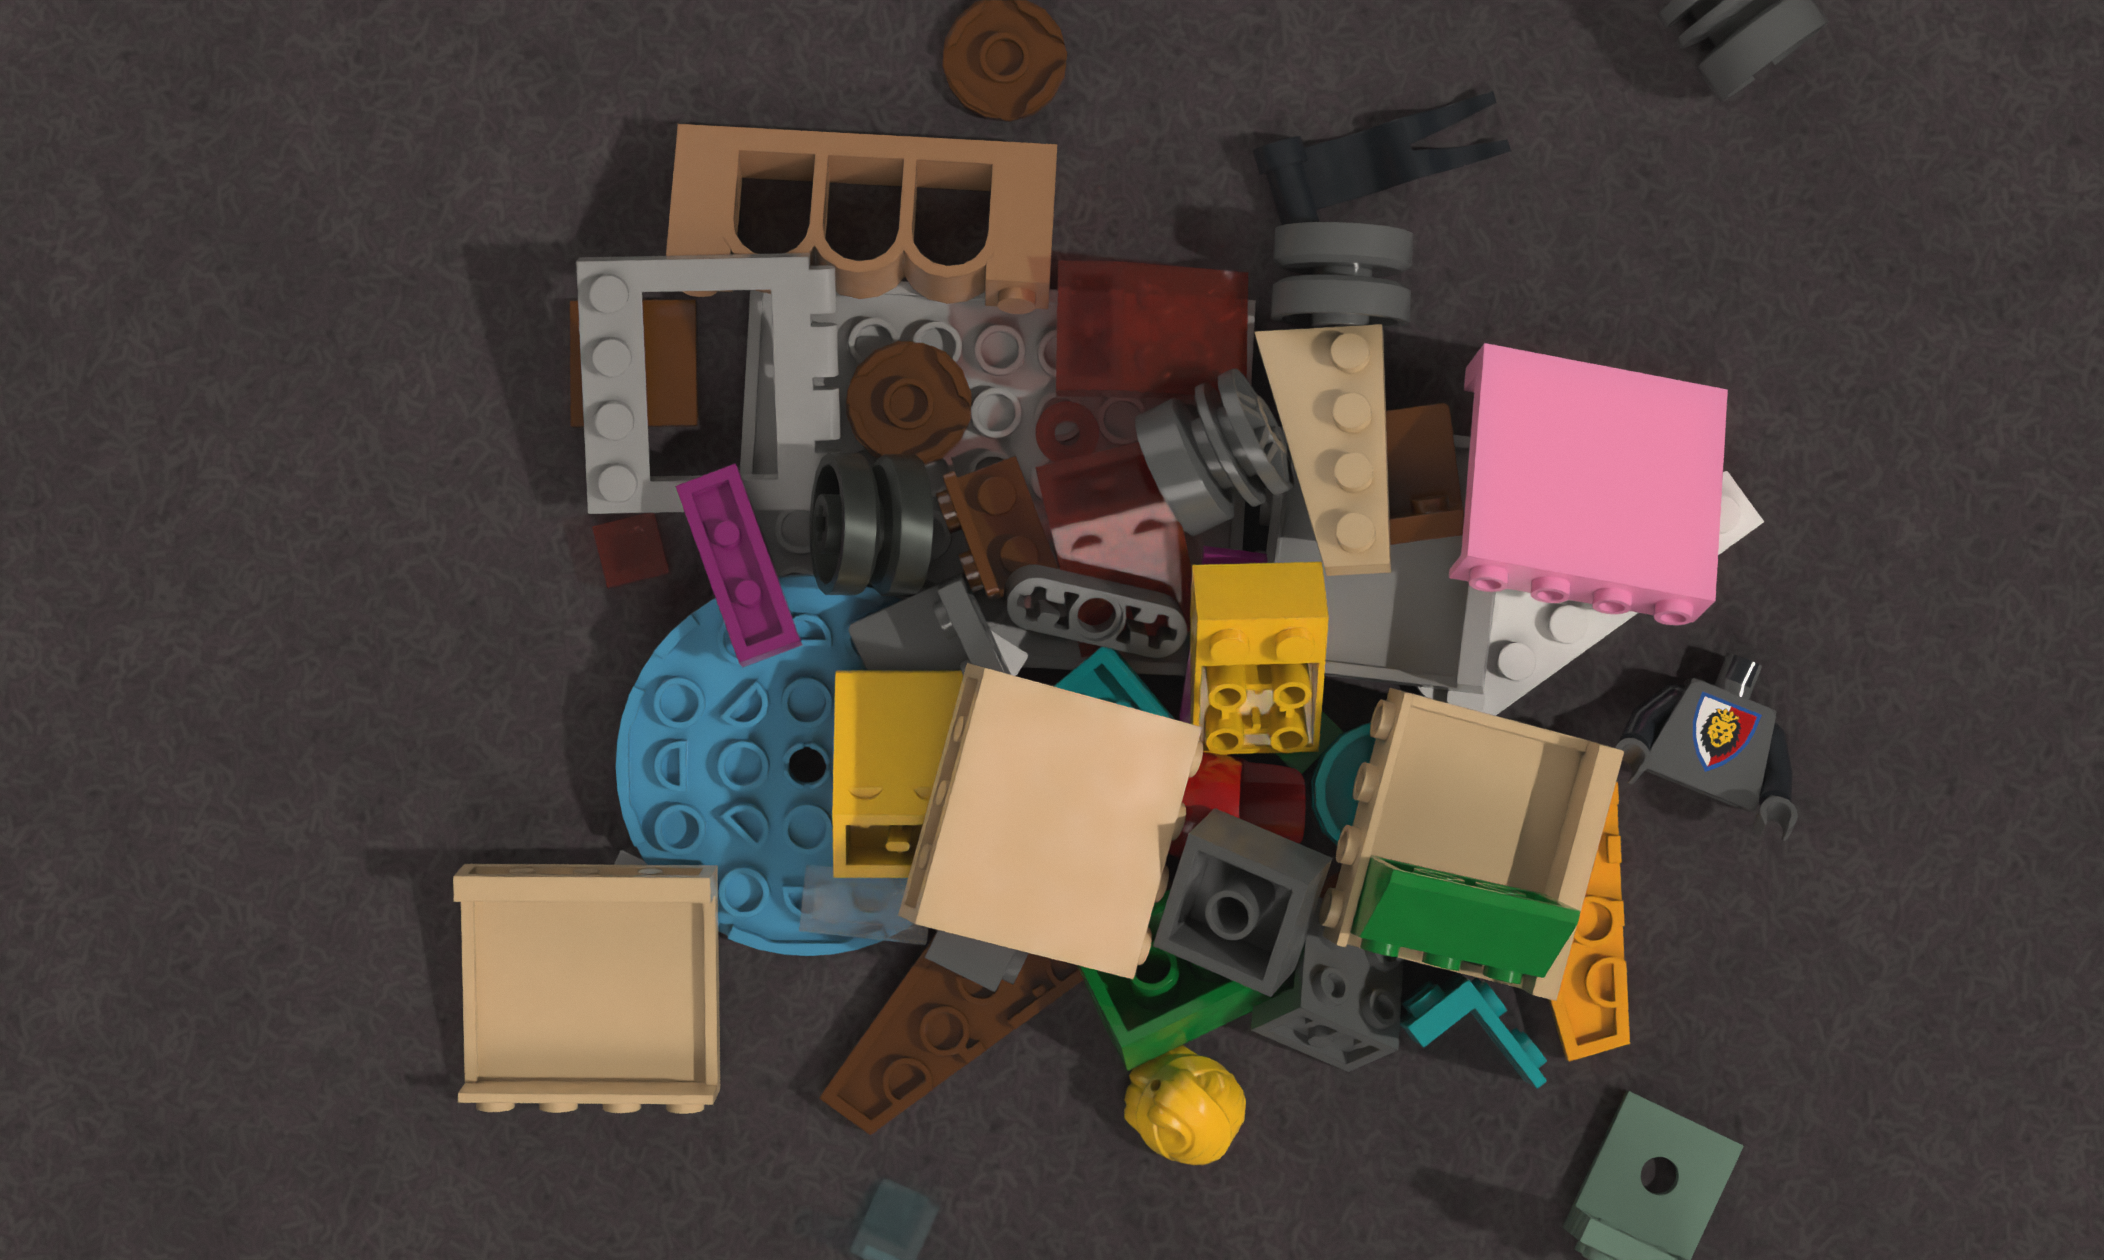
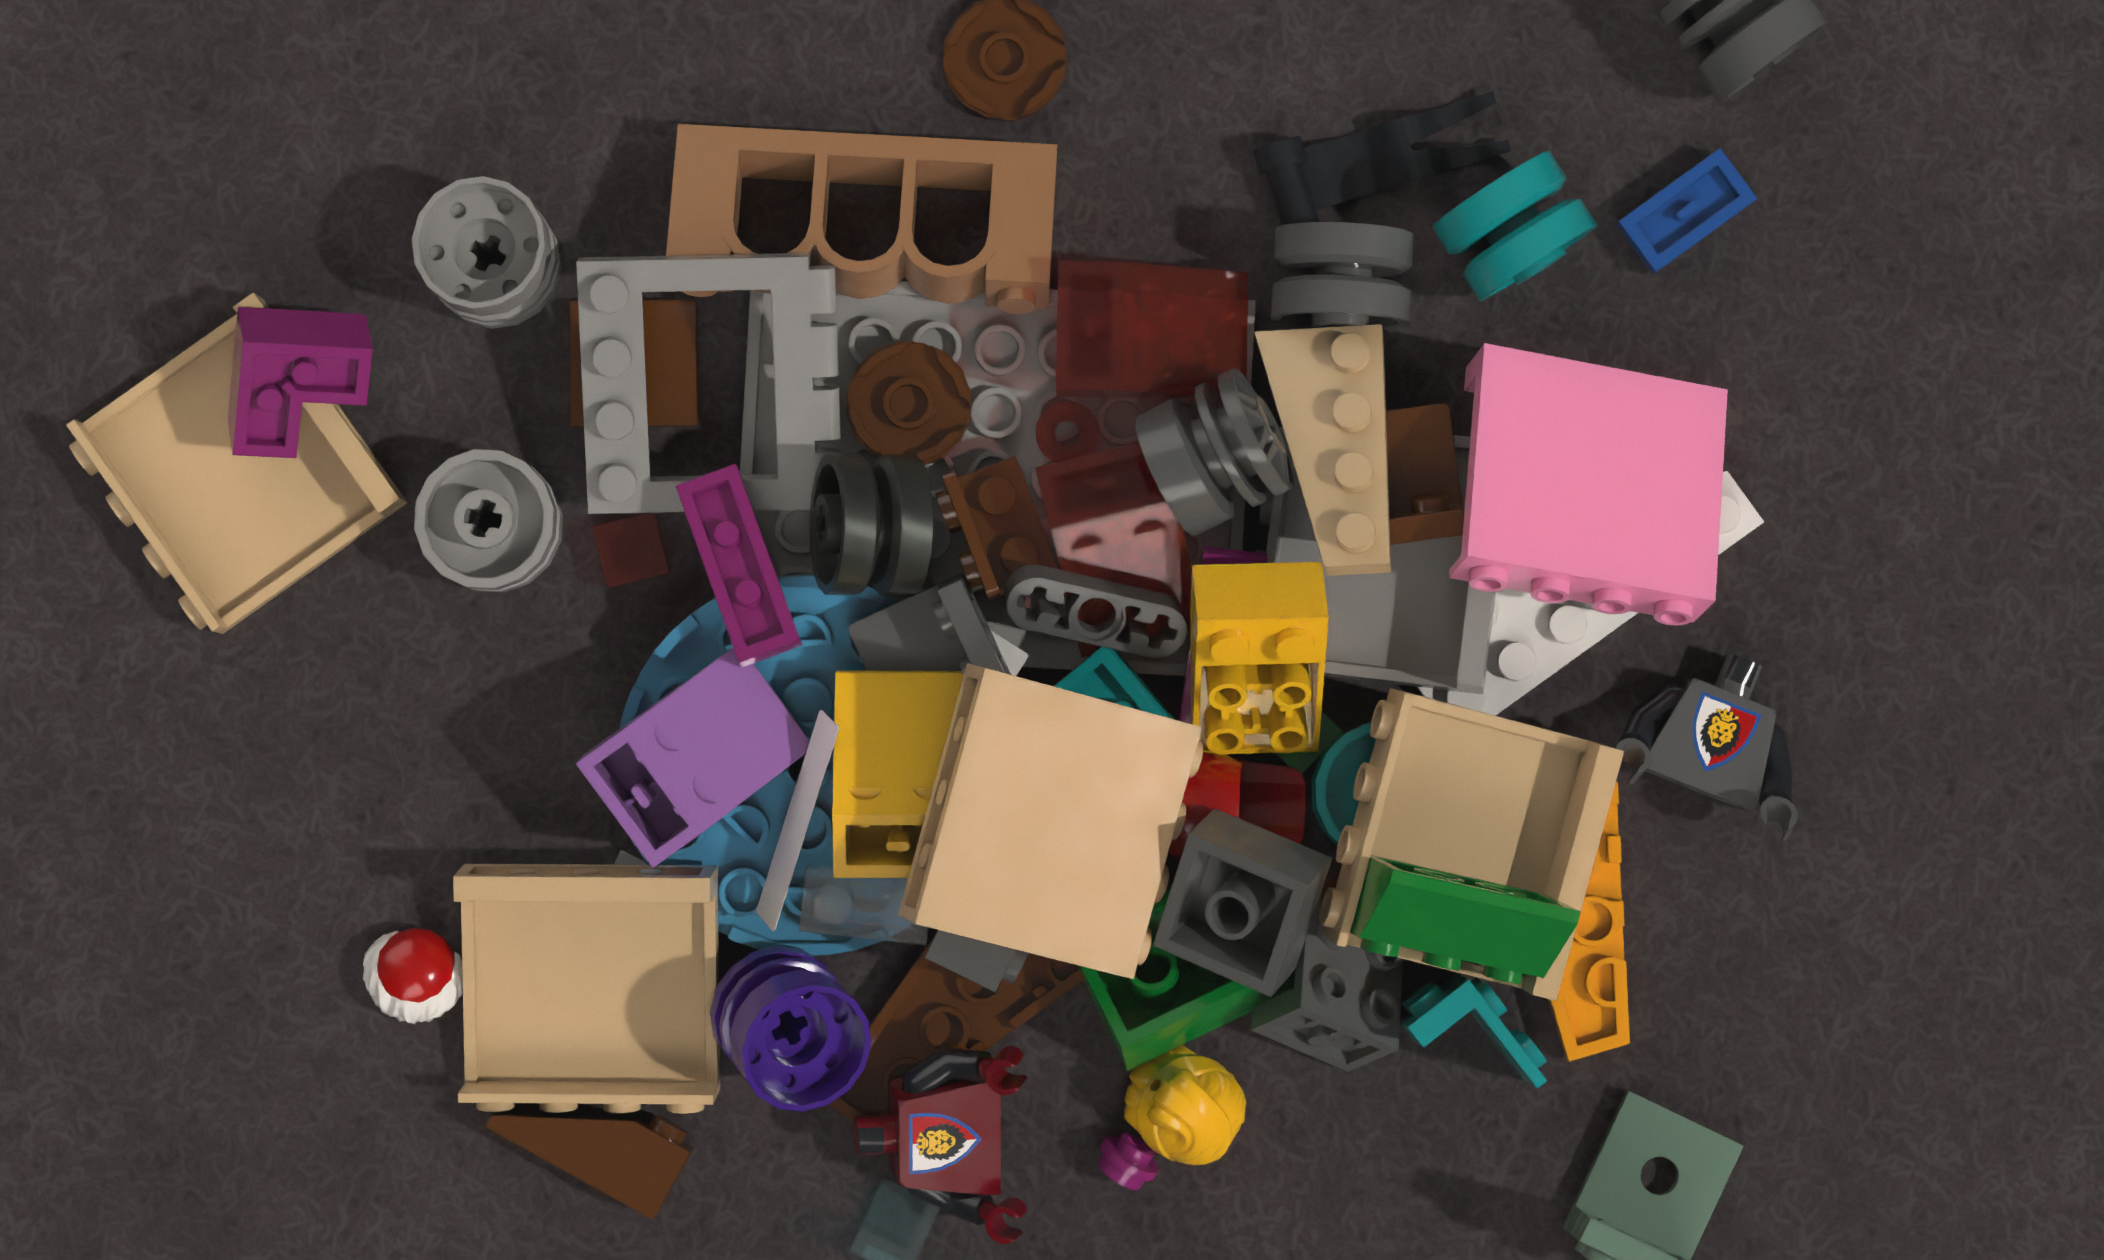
(224, 521): none -> tan panel
(287, 361): none -> magenta panel
(413, 975): none -> hair
(452, 512): none -> light grey wheel
(477, 218): none -> light grey wheel
(614, 1154): none -> reddish brown slope
(694, 756): none -> medium lavender slope
(797, 819): none -> white sticker
(806, 1053): none -> dark purple wheel
(947, 1134): none -> torso
(1127, 1160): none -> magenta plate
(1518, 233): none -> teal wheel
(1686, 211): none -> blue plate

